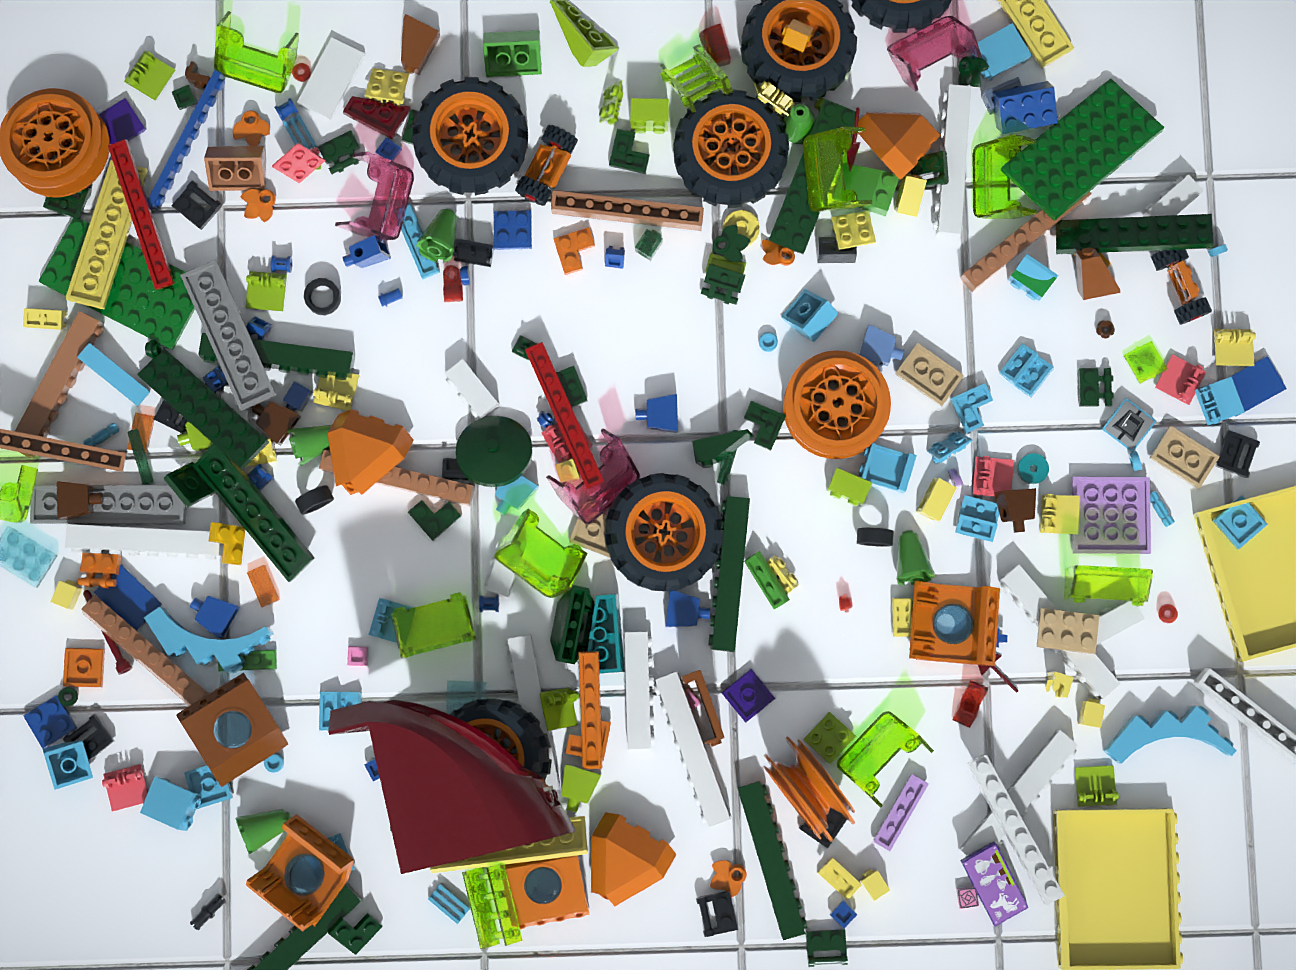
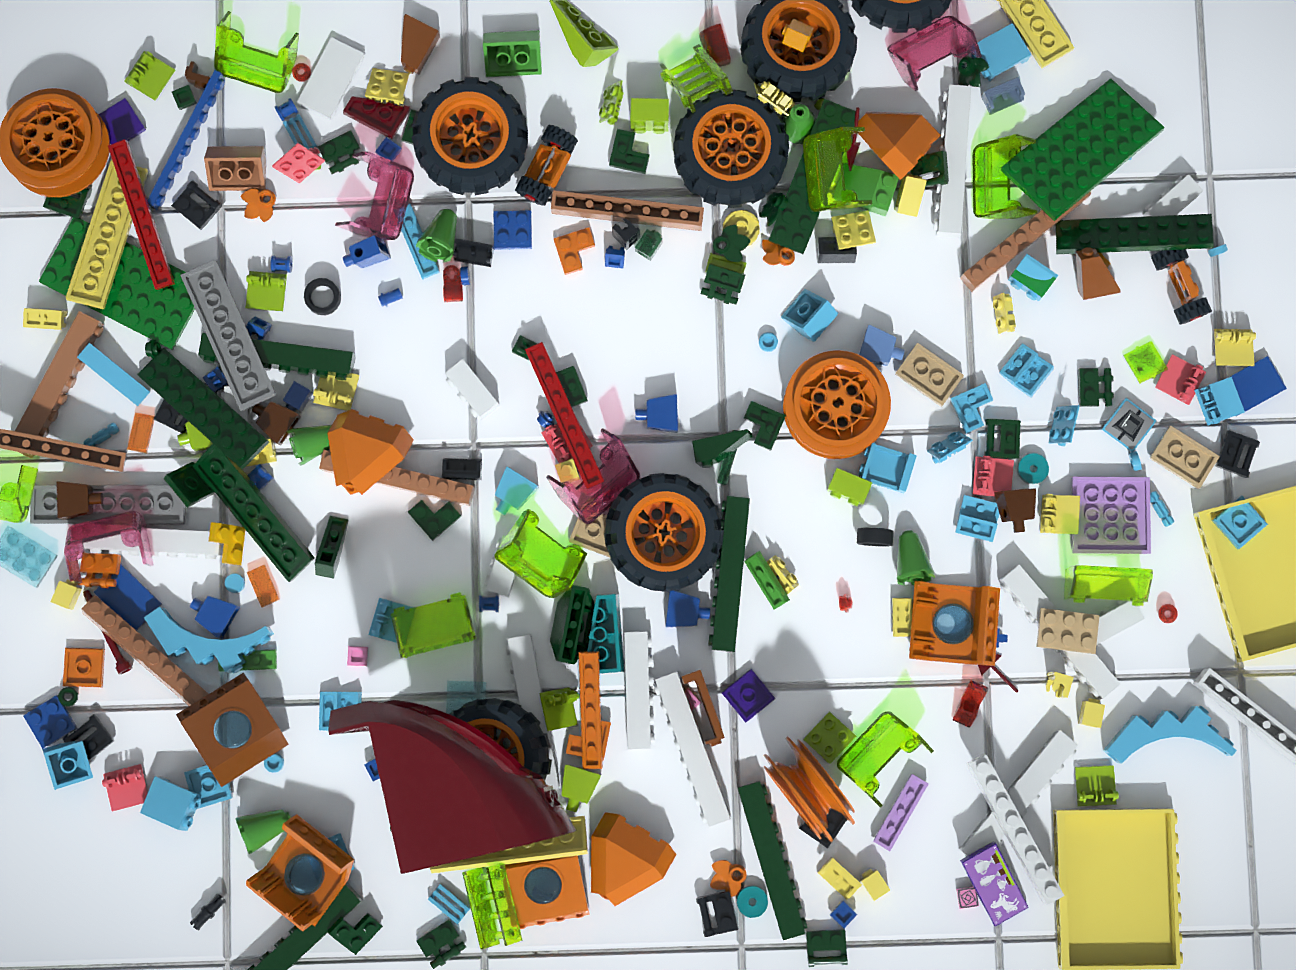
(128, 525): none -> clear pink windscreen
(140, 456): clear green axle -> none
(234, 583): none -> medium azure tile
(251, 131): orange plate -> none
(314, 499): black tyre -> none
(331, 547): none -> dark green slope
(438, 938): none -> dark green plate
(494, 451): dark green dish -> none
(627, 236): none -> black hinge
(745, 895): none -> teal piece
(775, 203): none -> dark green plate
(936, 499): light yellow hinge -> none
(955, 479): lavender tile -> none
(1002, 304): none -> light yellow hinge
(1009, 438): none -> dark green plate
(1025, 107): blue brick -> none
(1063, 425): none -> medium azure hinge
(1105, 324): reddish brown plate -> none

